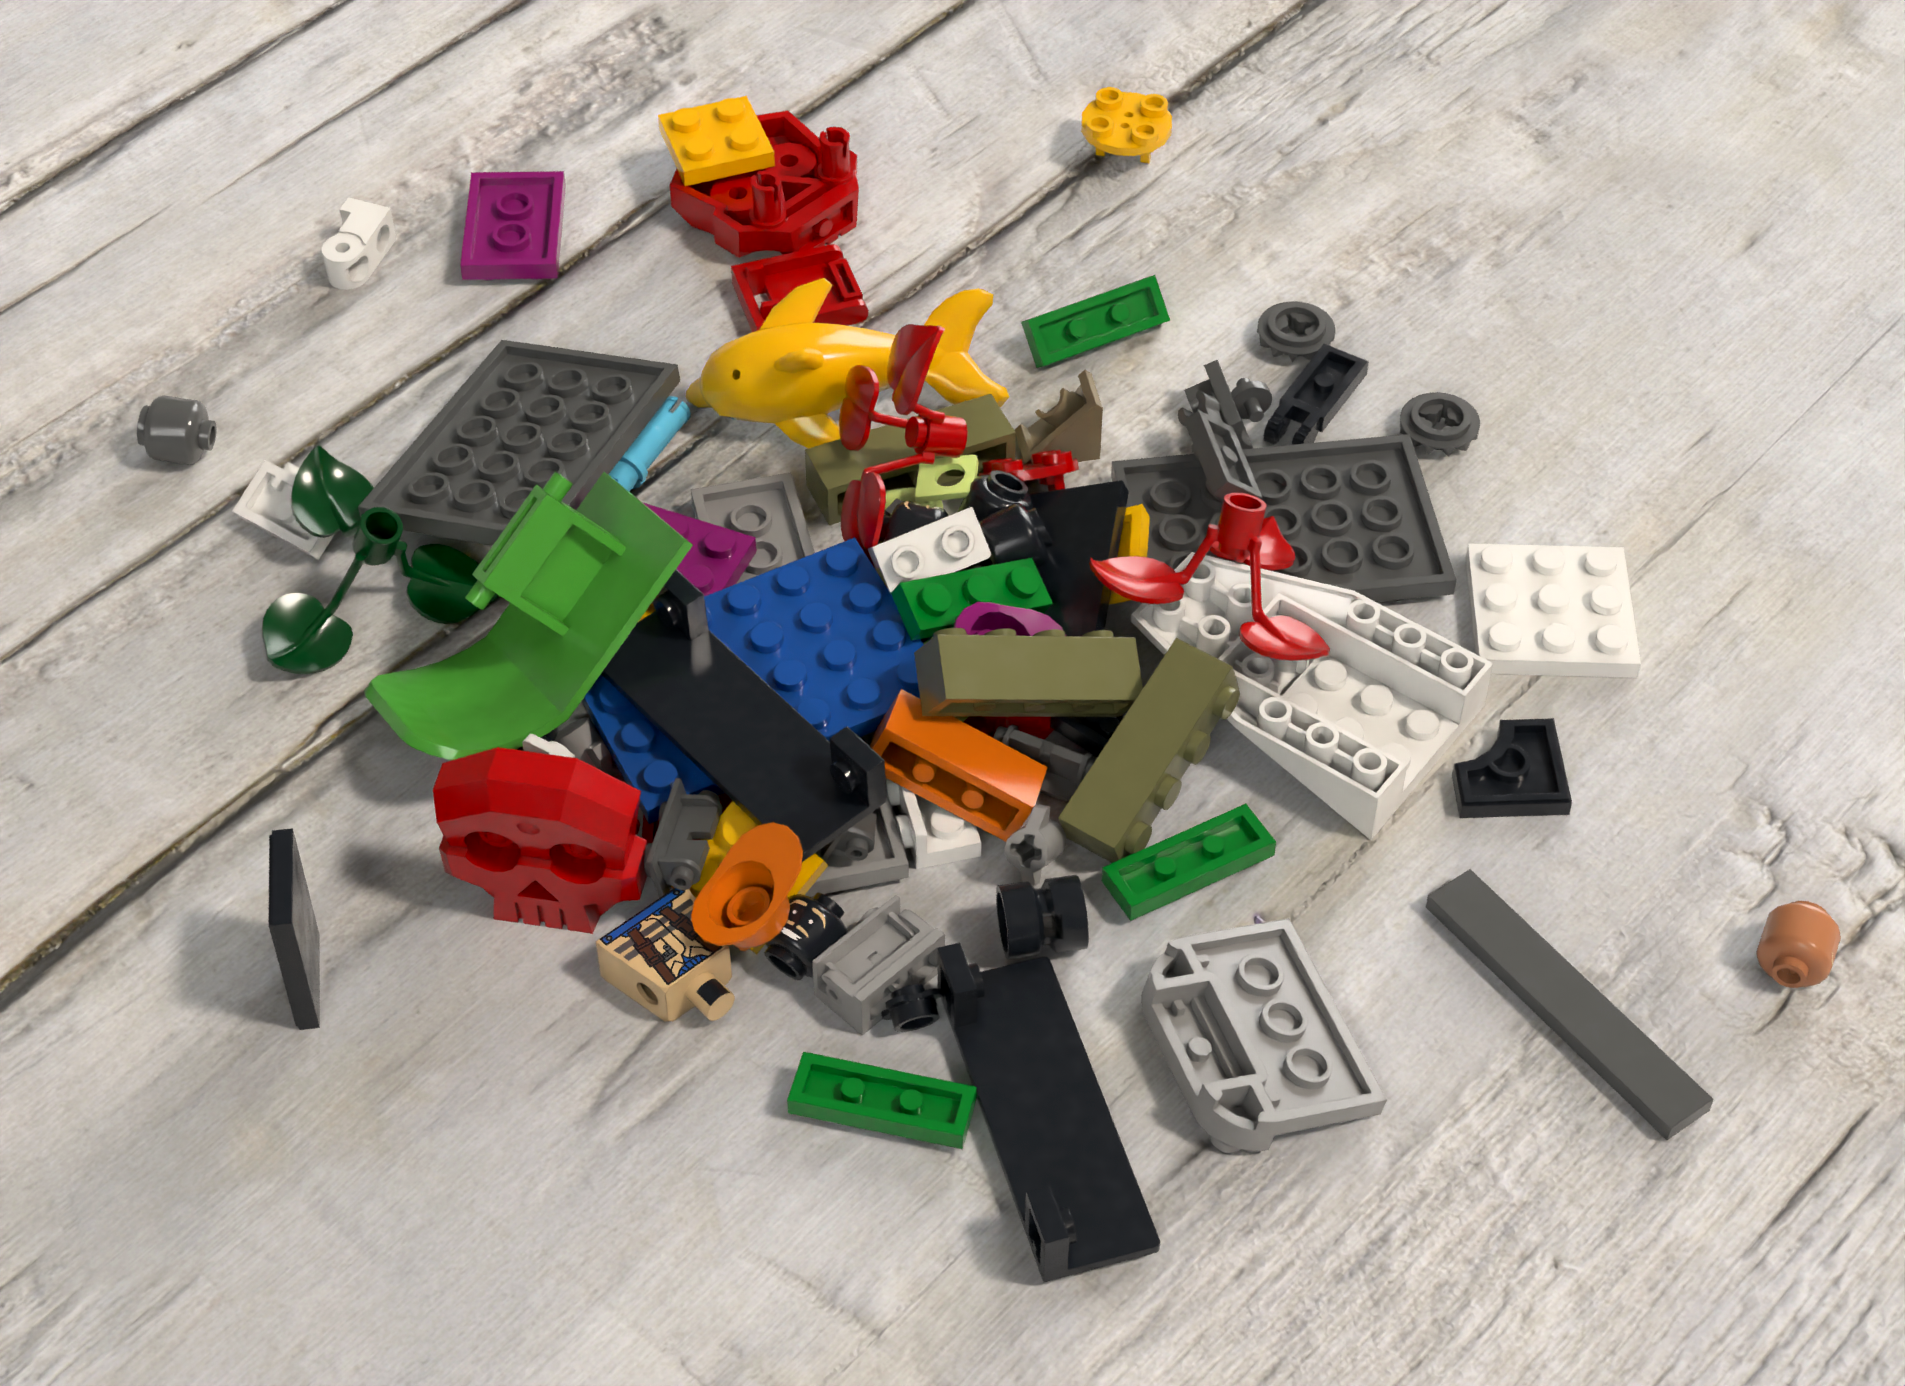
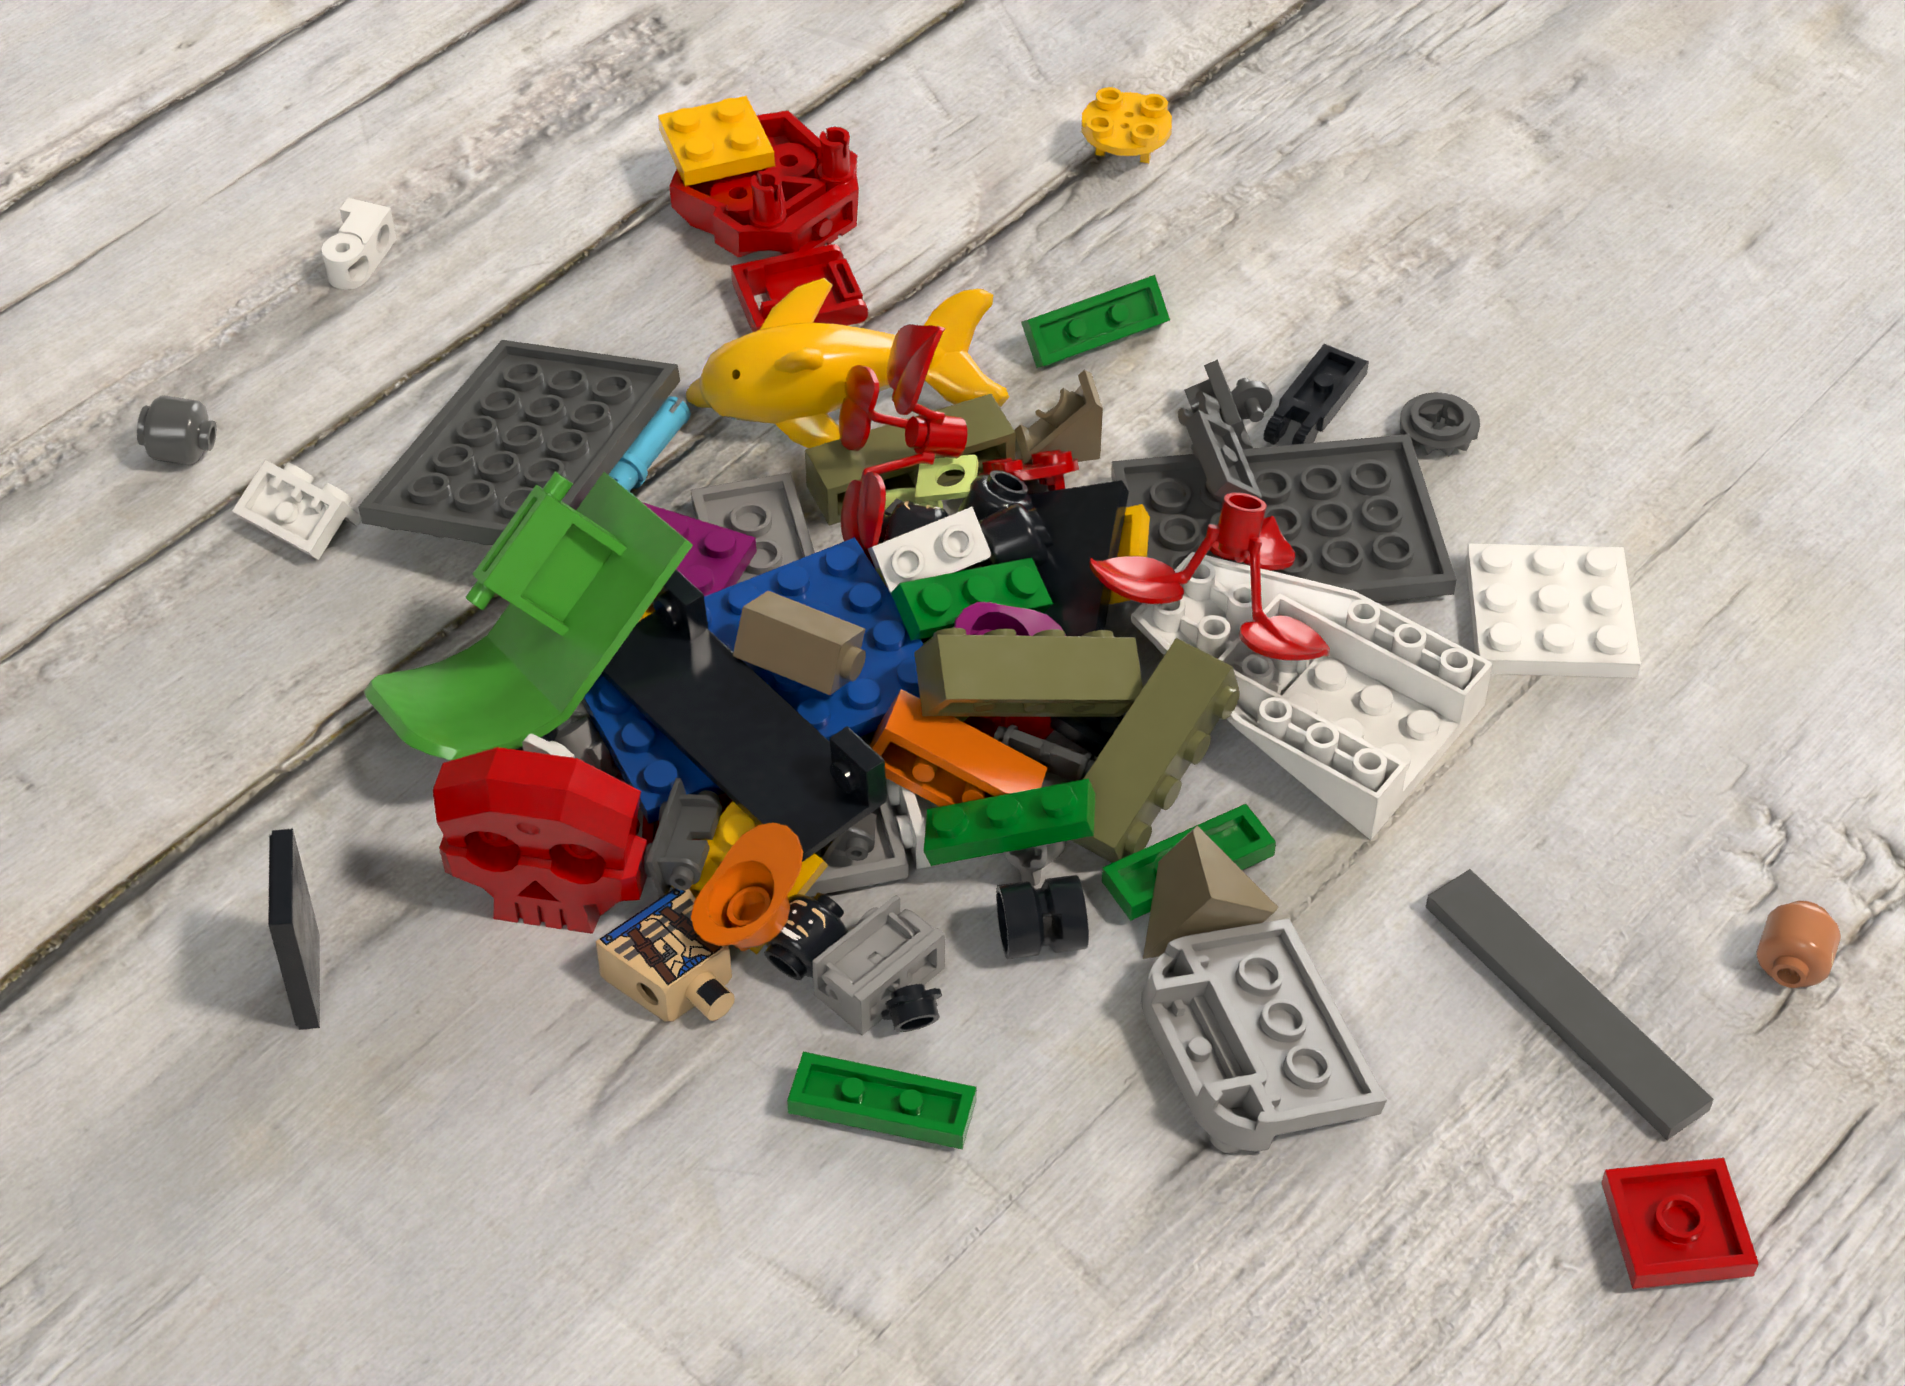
(324, 500): dark green plant -> none
(513, 225): magenta plate -> none
(800, 643): none -> dark tan brick
(1010, 822): none -> green plate
(1045, 1115): black bracket -> none
(1201, 893): none -> dark tan slope
(1303, 319): dark grey gear -> none
(1516, 776): black tile -> none
(1679, 1223): none -> red plate

